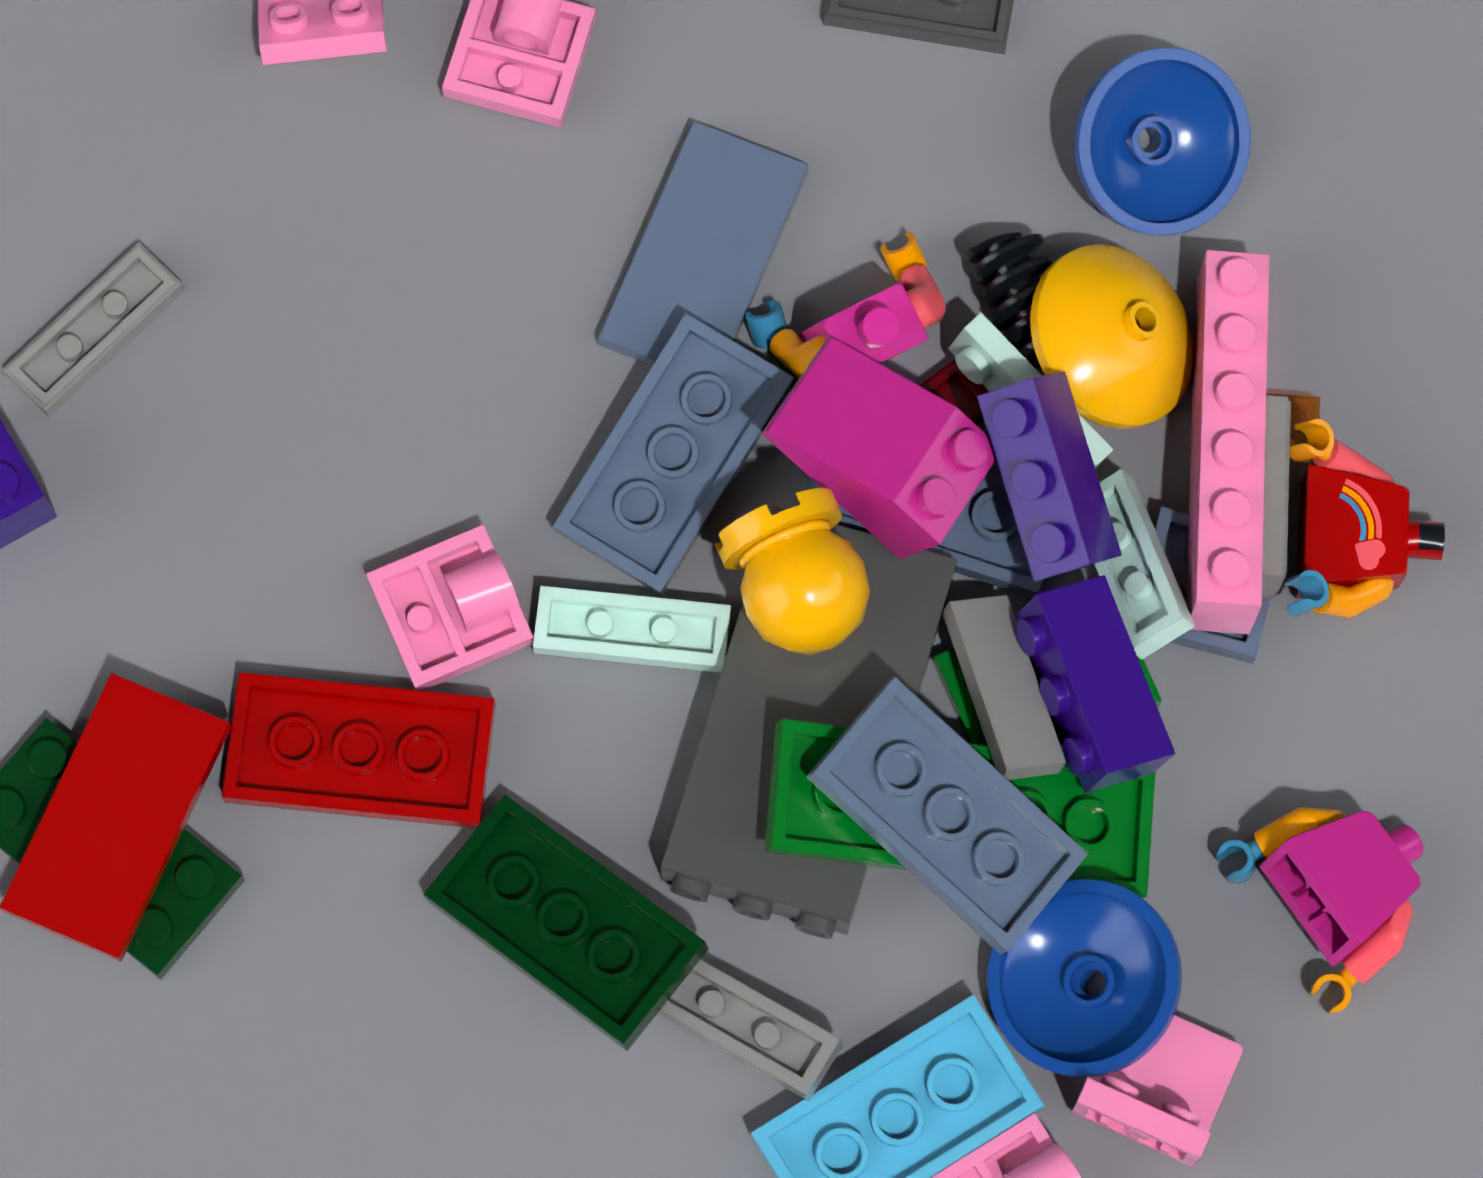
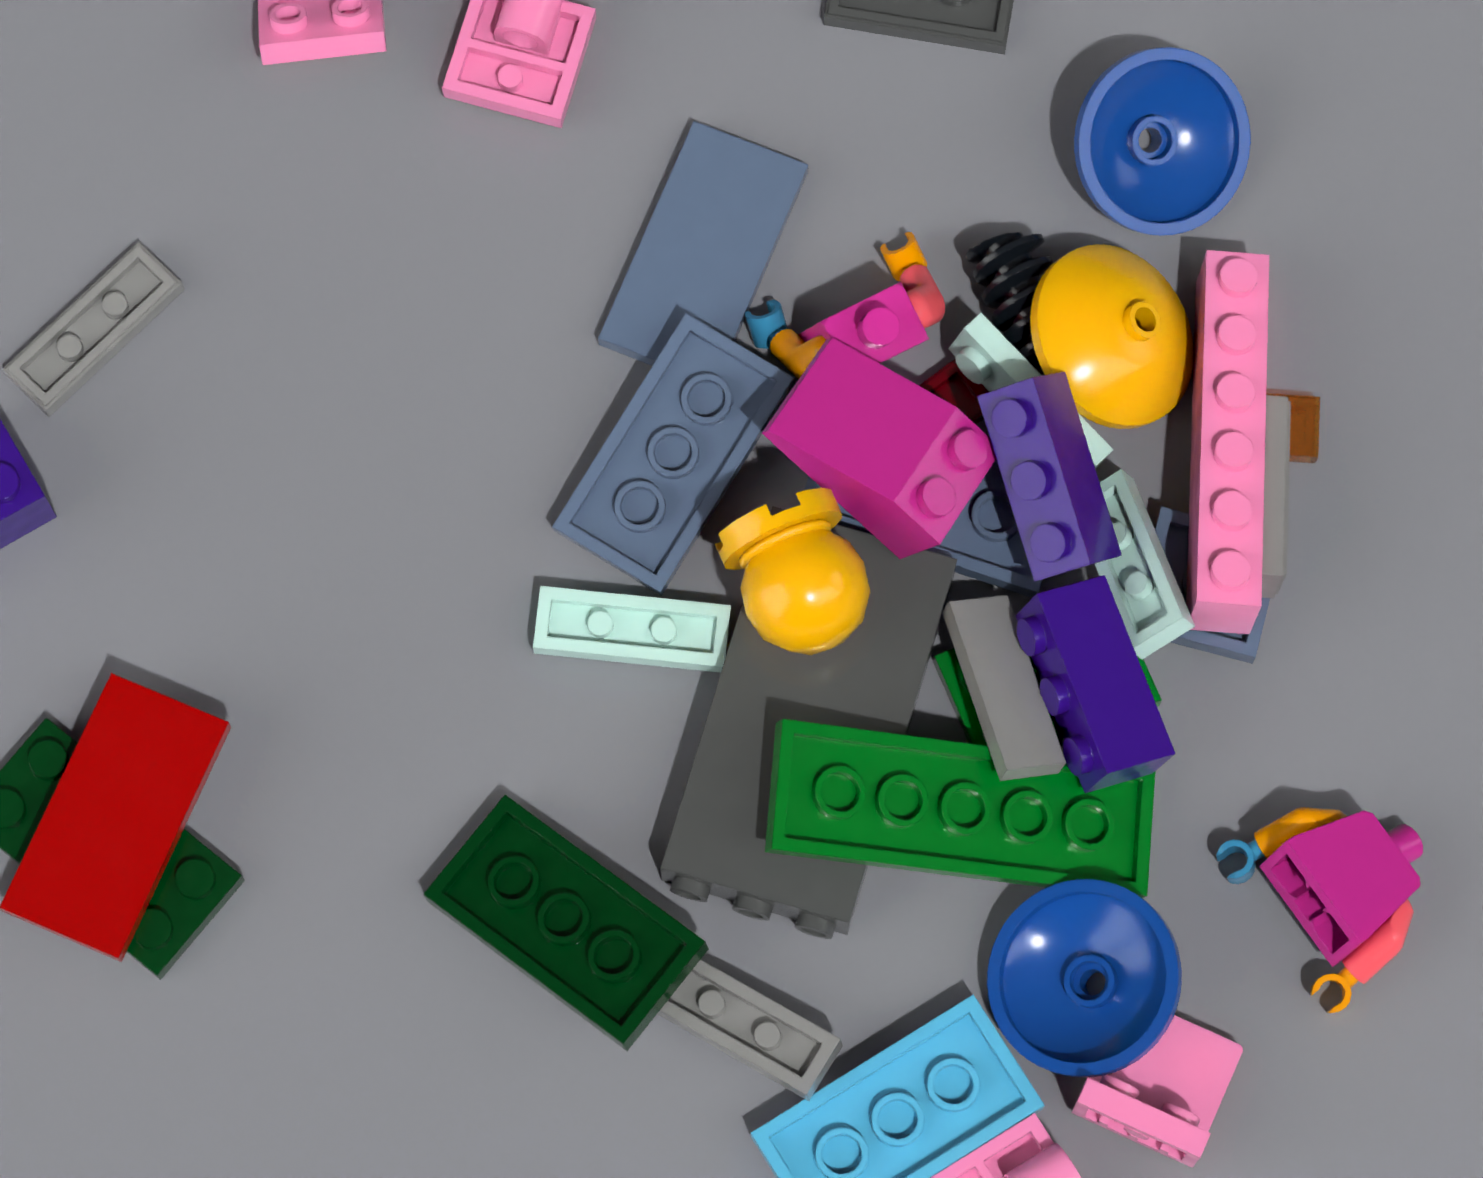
(359, 750): red plate -> none
(450, 608): bright pink plate -> none
(947, 815): sand blue plate -> none
(1352, 529): torso -> none

